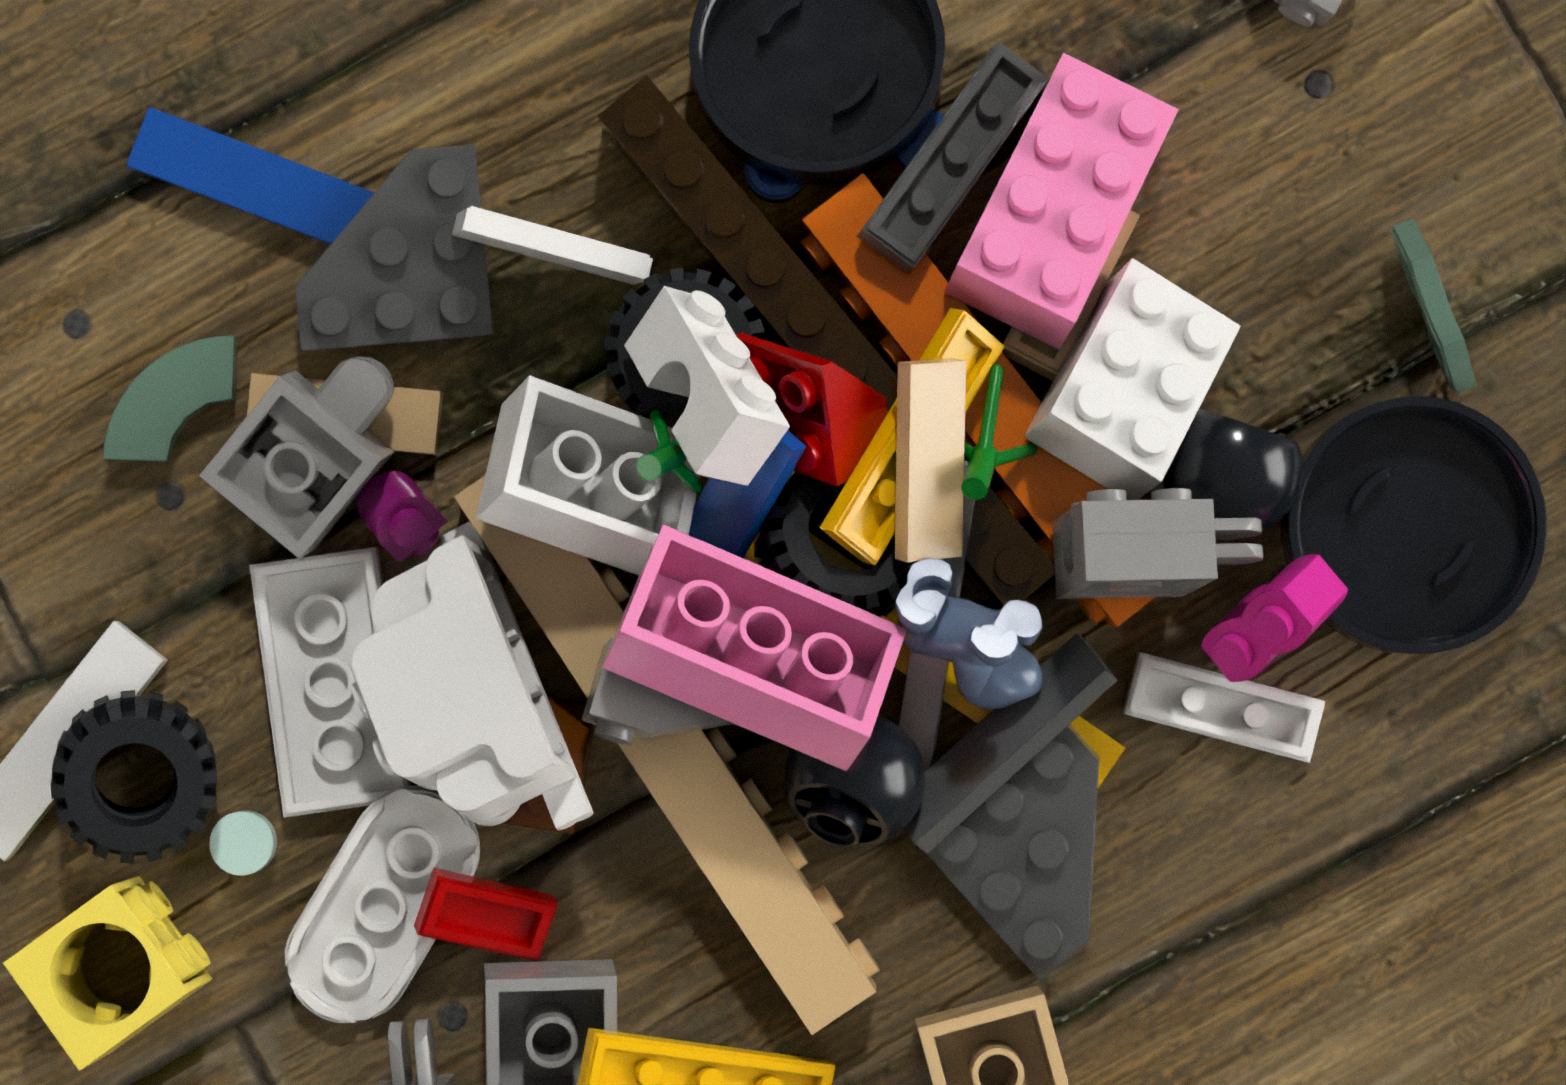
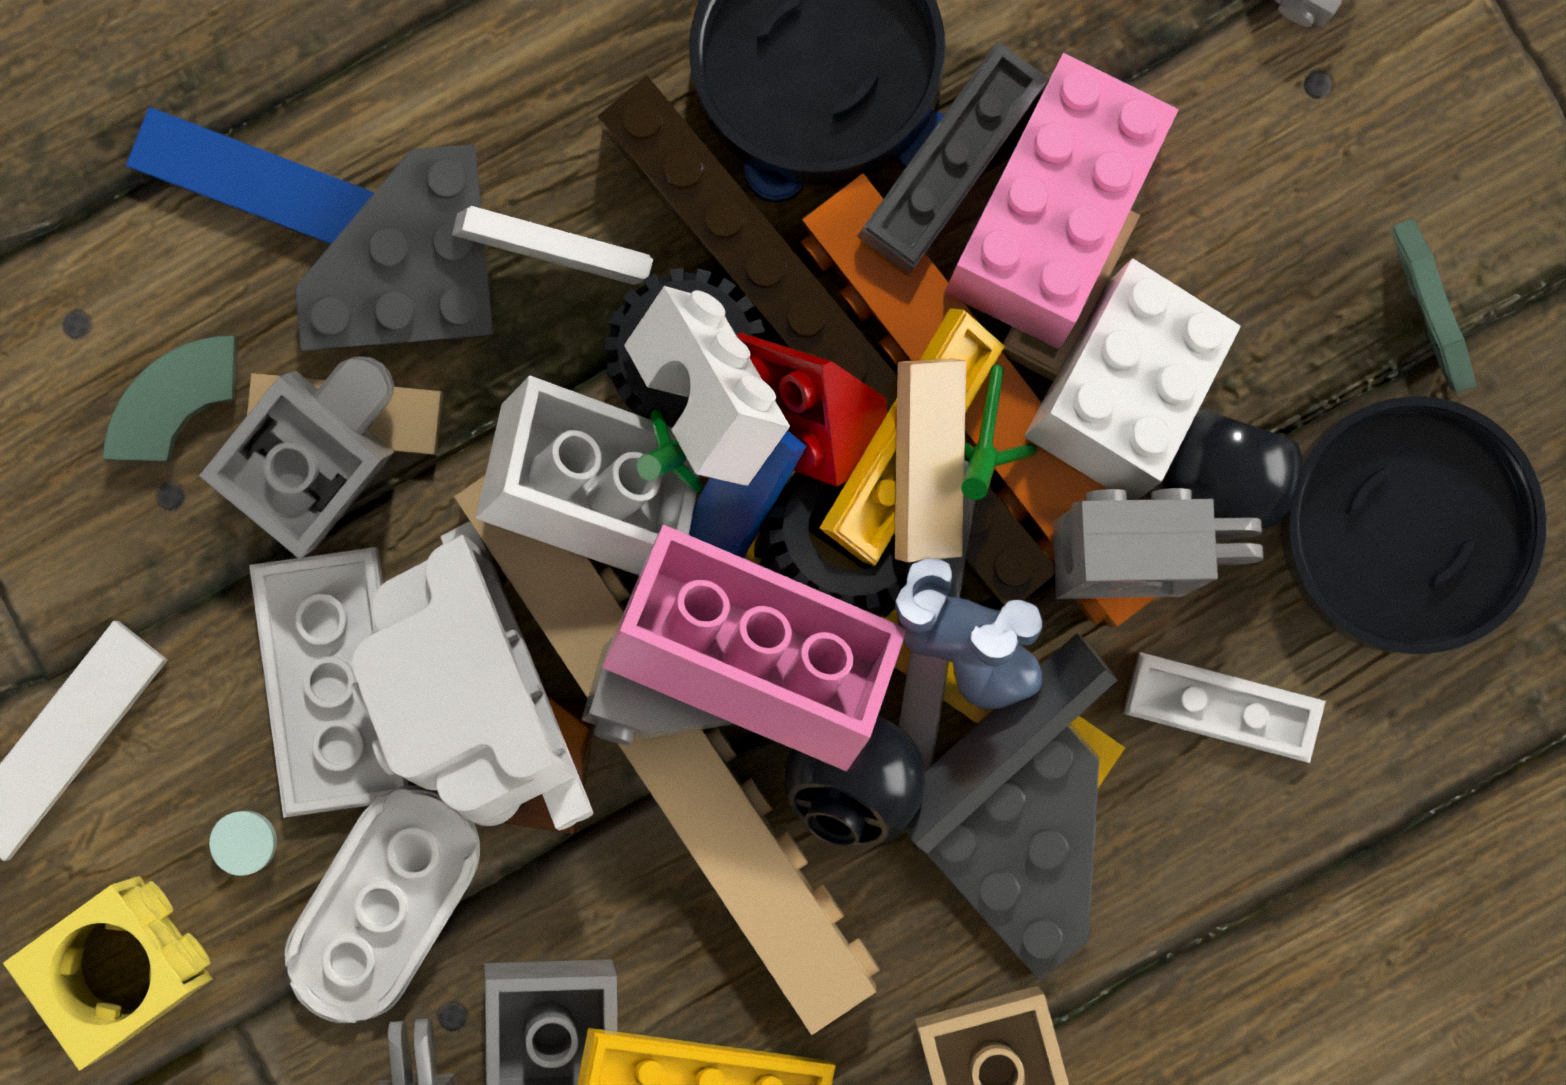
(146, 828): black tyre -> none
(400, 515): magenta plate -> none
(485, 914): red tile -> none
(1274, 618): dark pink brick -> none

